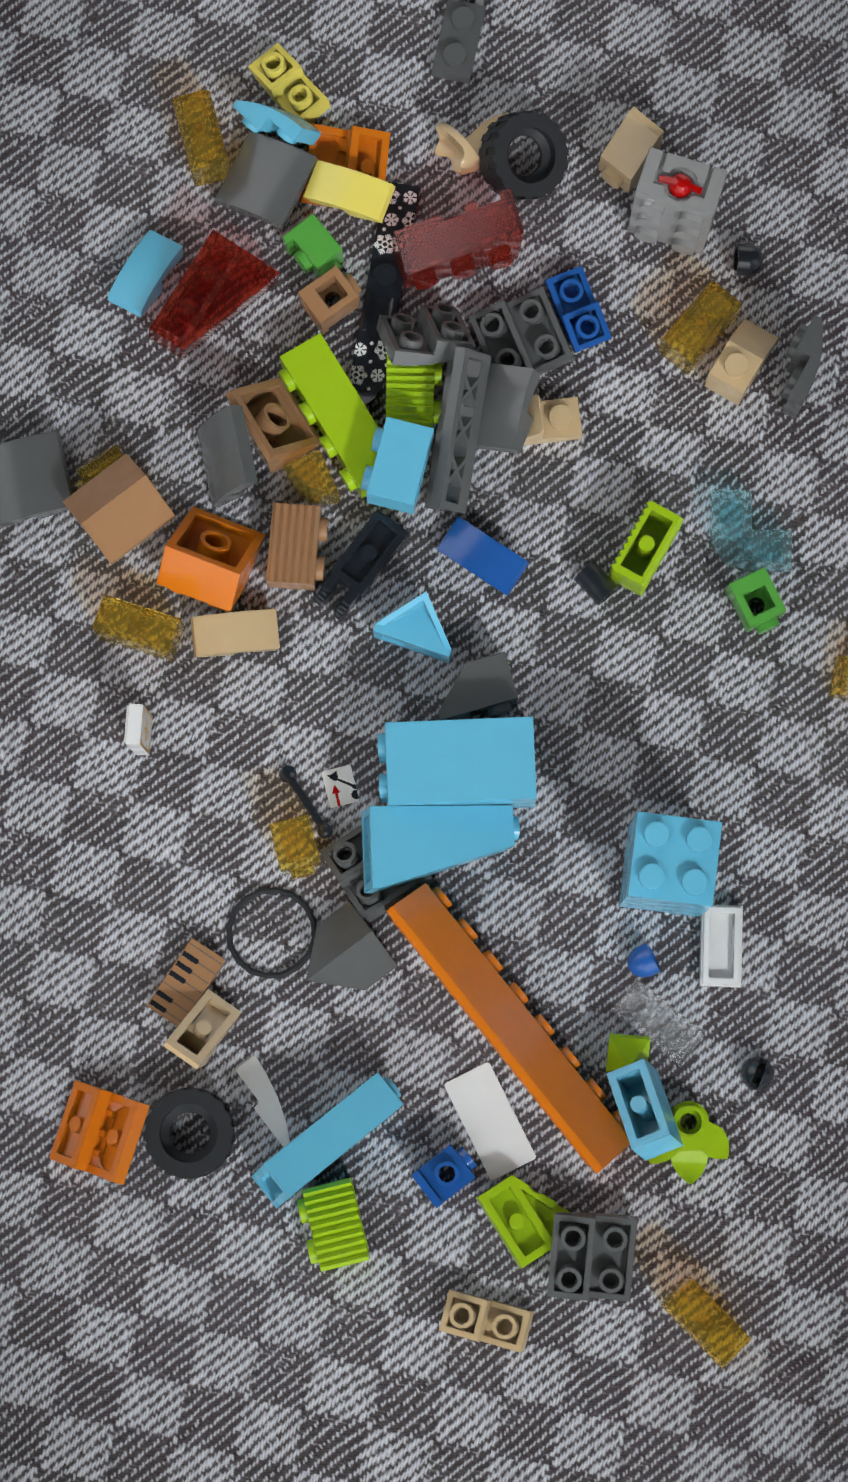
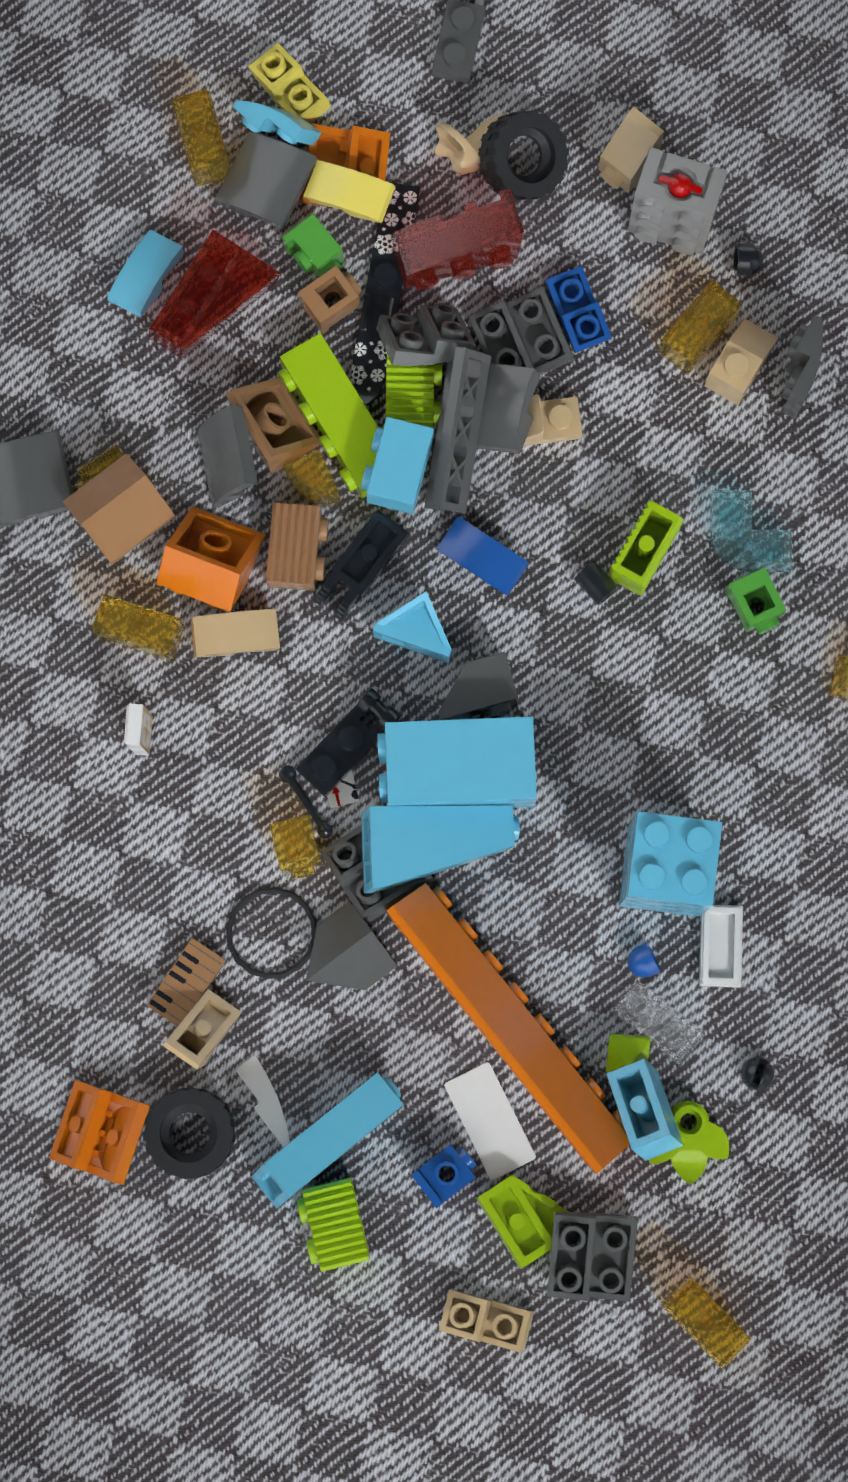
(346, 744): none -> black plate

